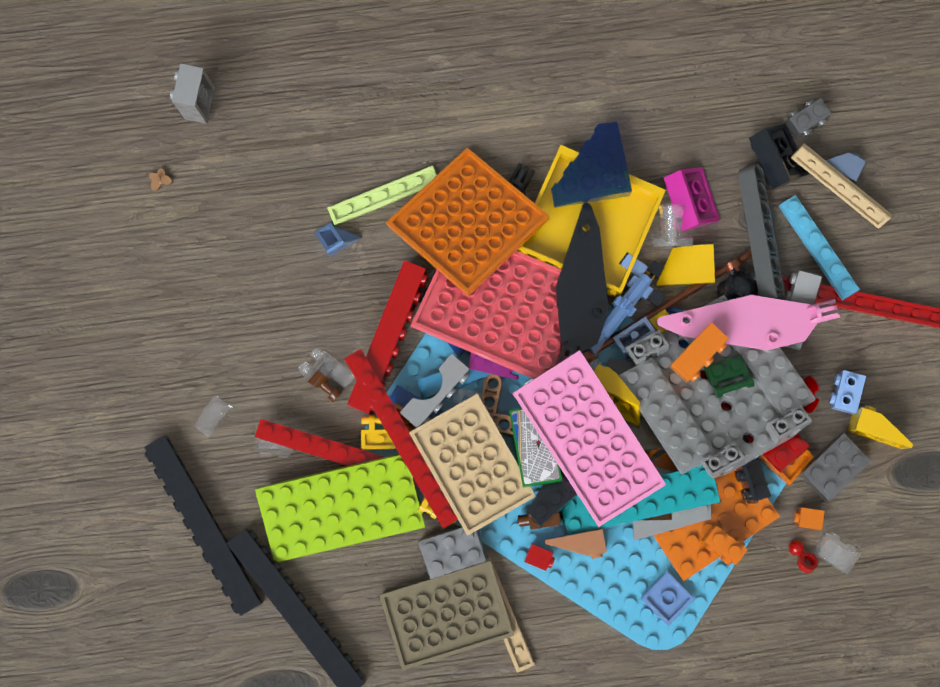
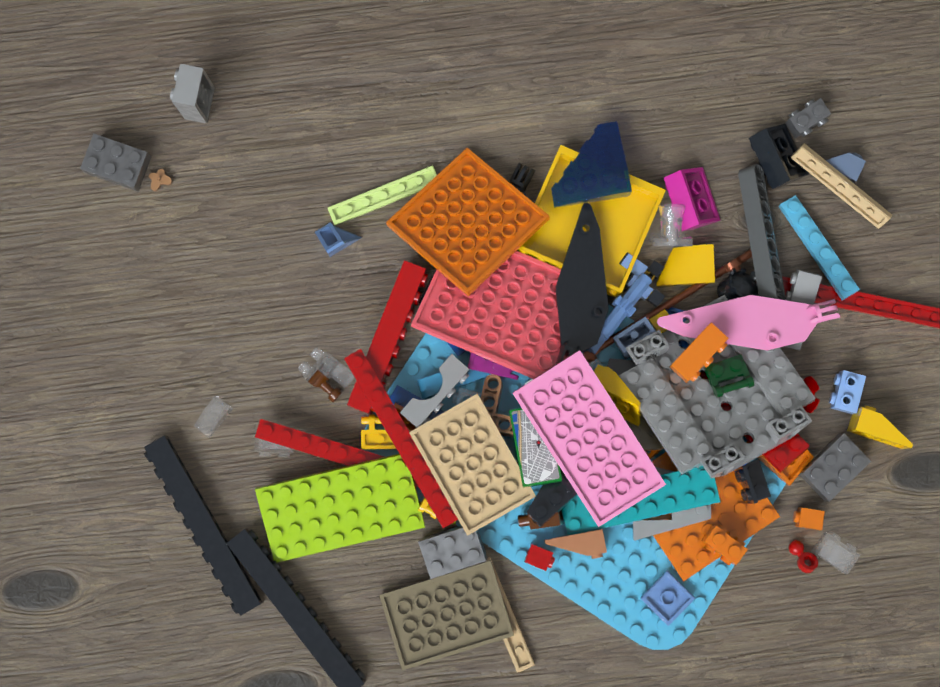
(115, 162): none -> flat silver brick

